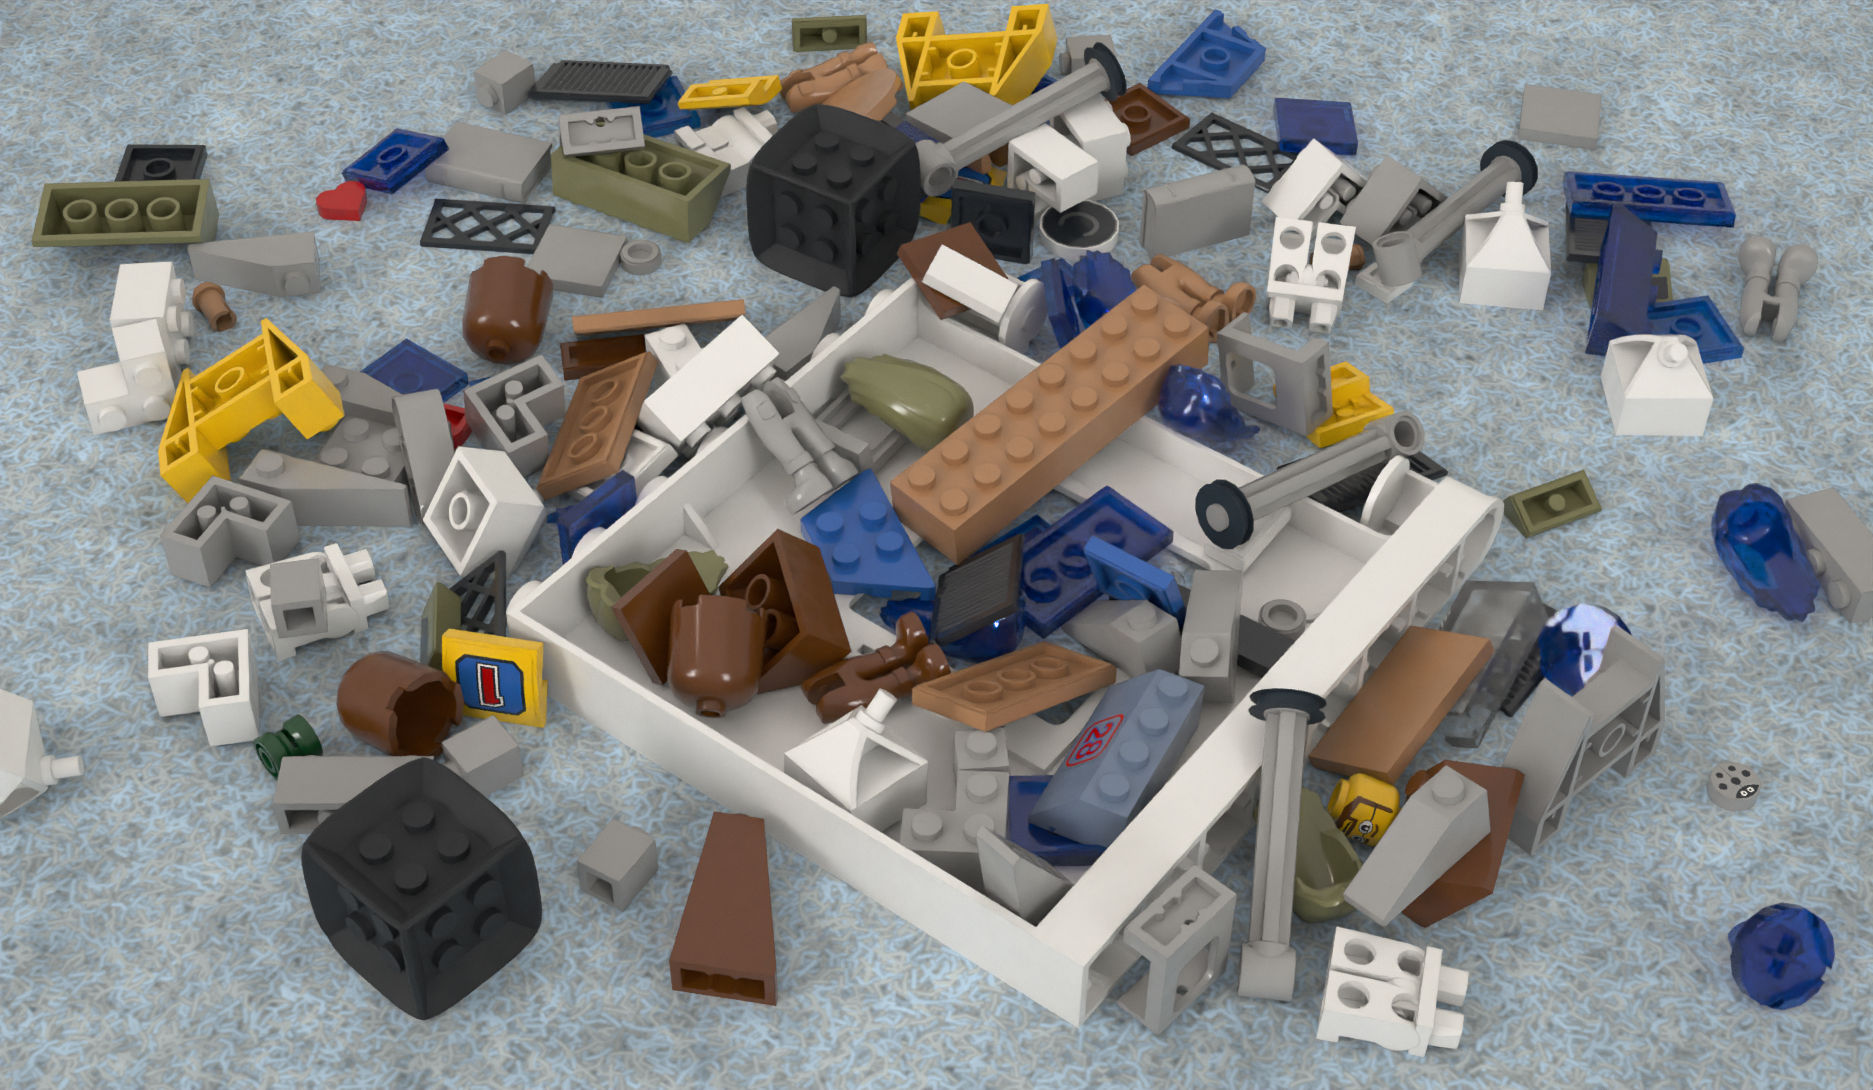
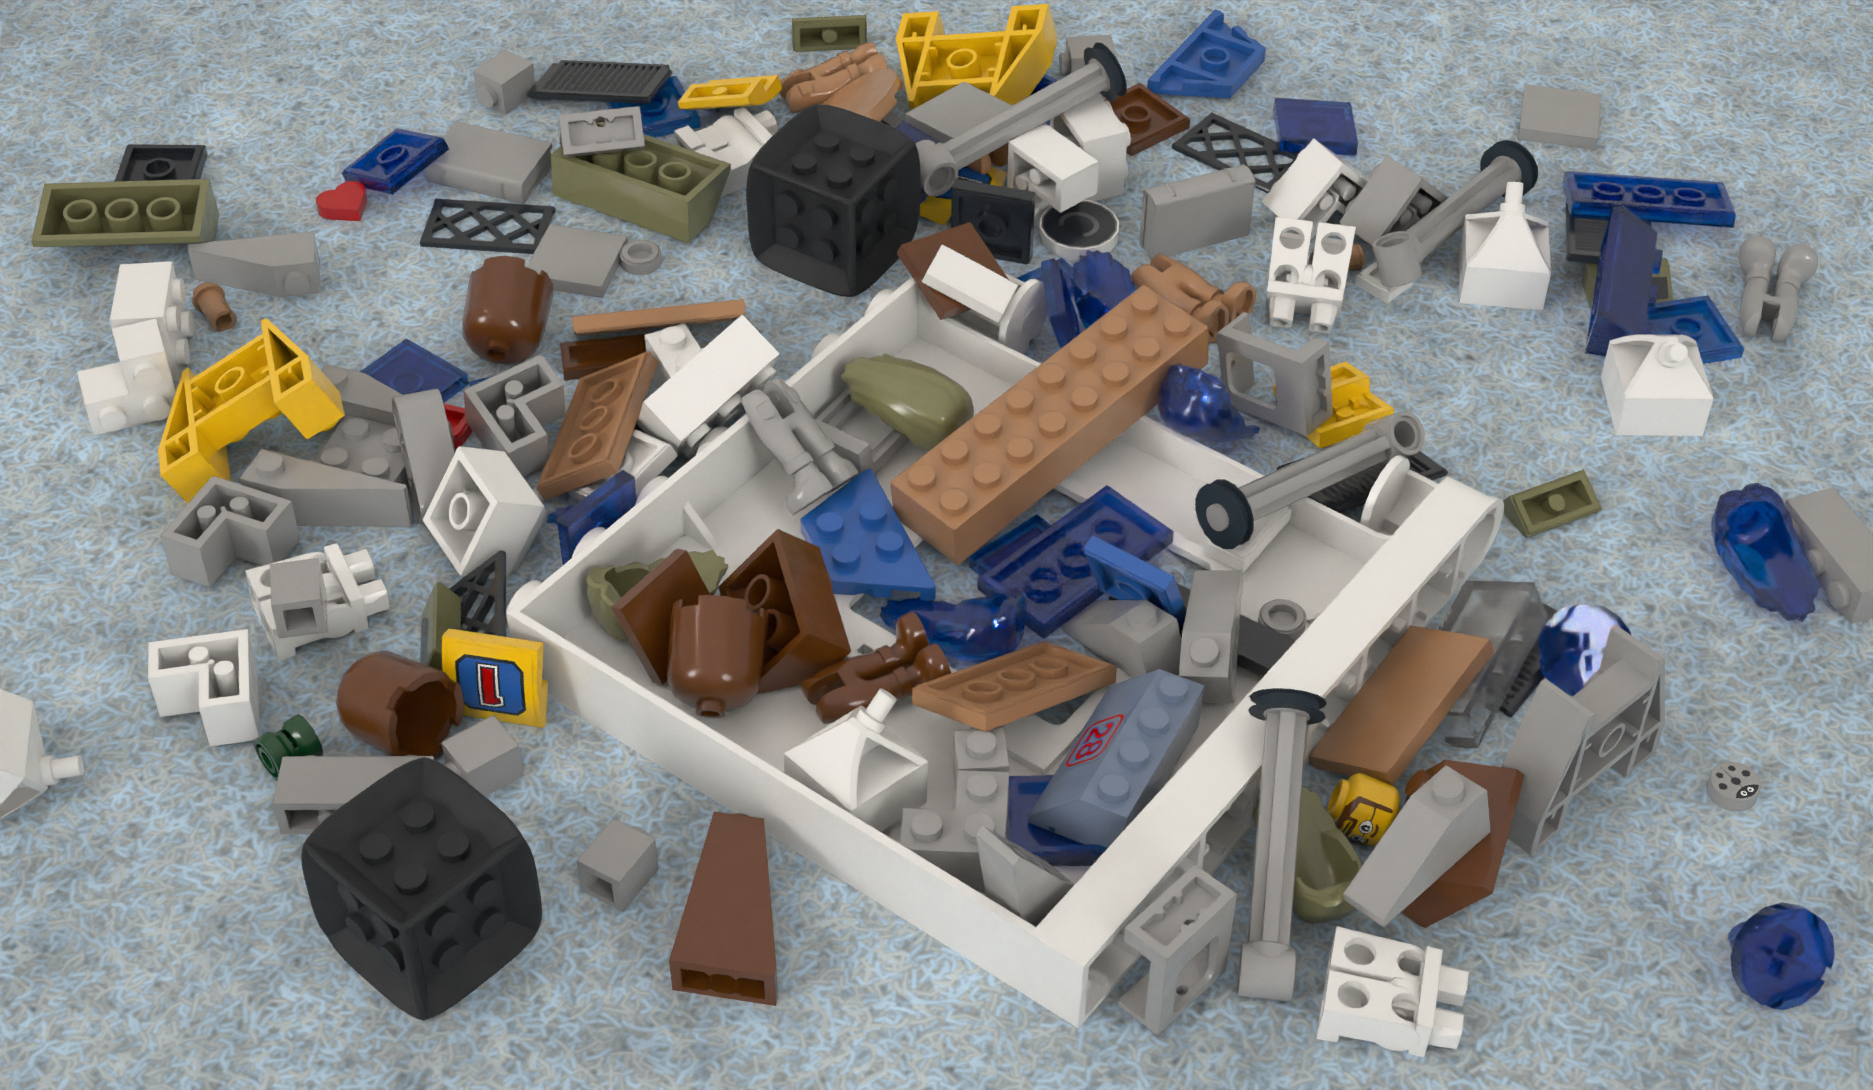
(803, 332): light grey slope -> none
(977, 592): black window -> none

